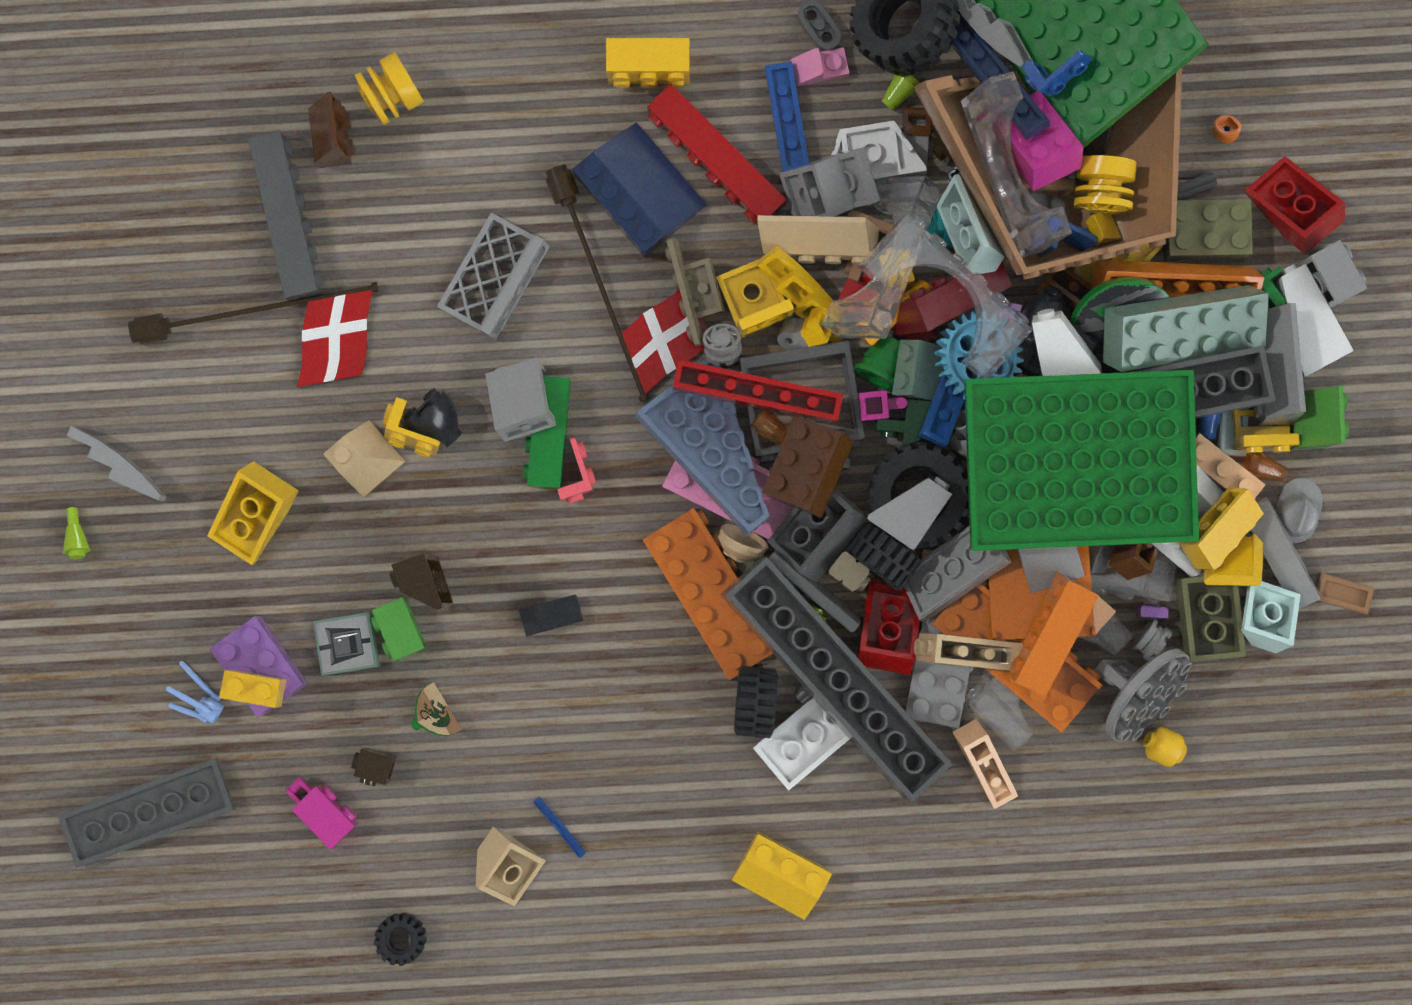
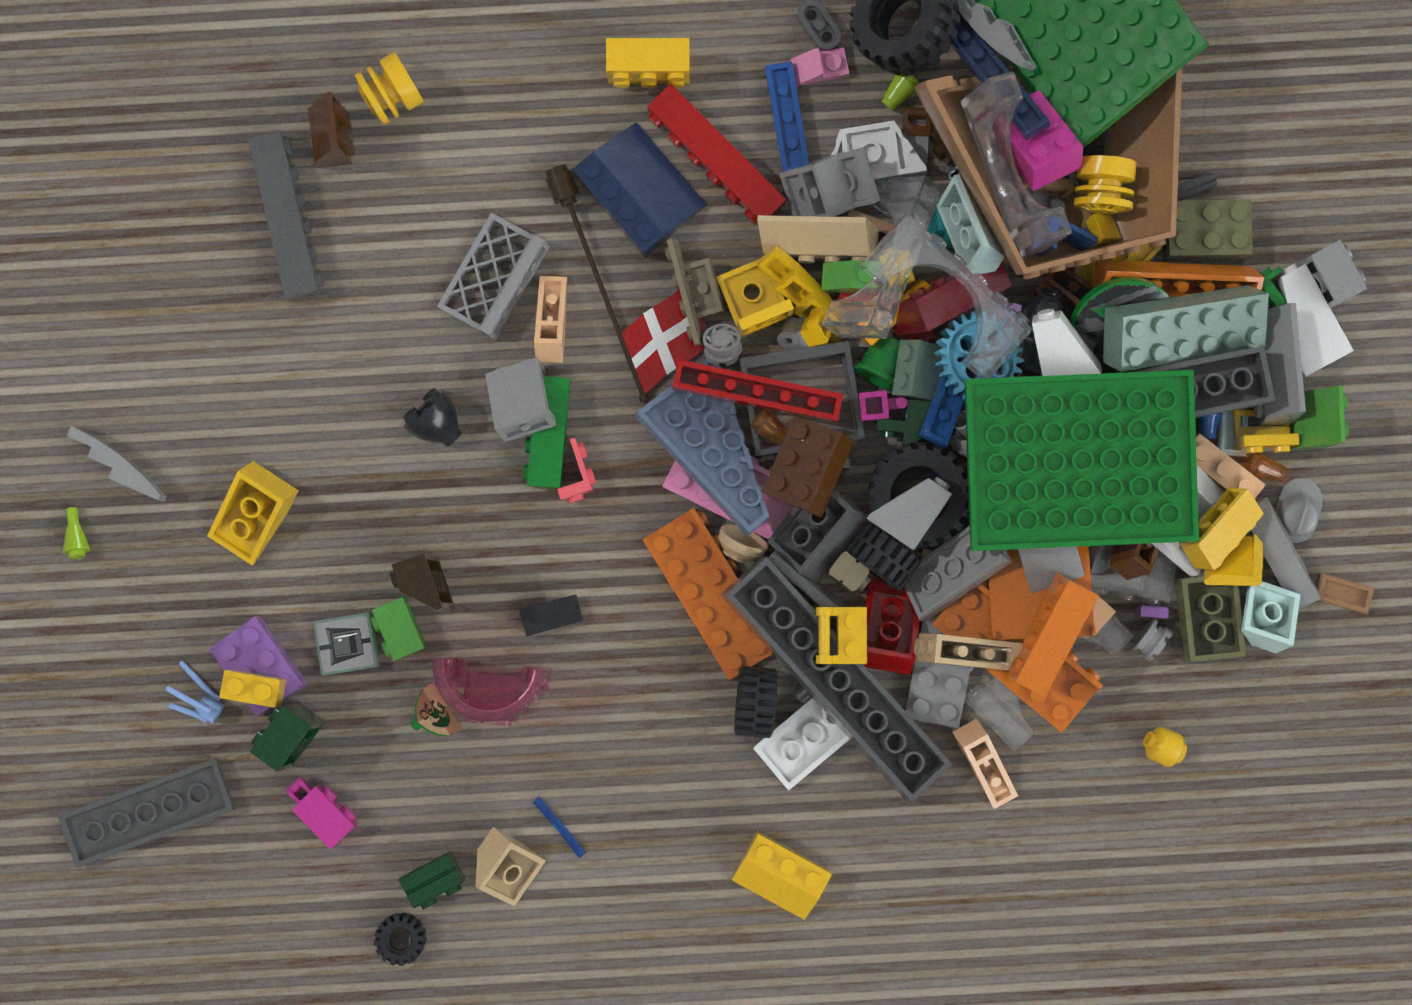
(286, 736): none -> dark green brick
(331, 332): flag -> none
(364, 458): tan slope -> none
(373, 766): dark brown brick -> none
(400, 437): yellow bracket -> none
(432, 880): none -> dark green brick
(488, 695): none -> clear pink piece
(551, 319): none -> light nougat slope
(843, 277): none -> bright green slope
(850, 635): none -> yellow plate
(1056, 82): blue bracket -> none
(1143, 691): light grey bracket -> none
(1226, 129): orange tile -> none
(1297, 204): red slope -> none

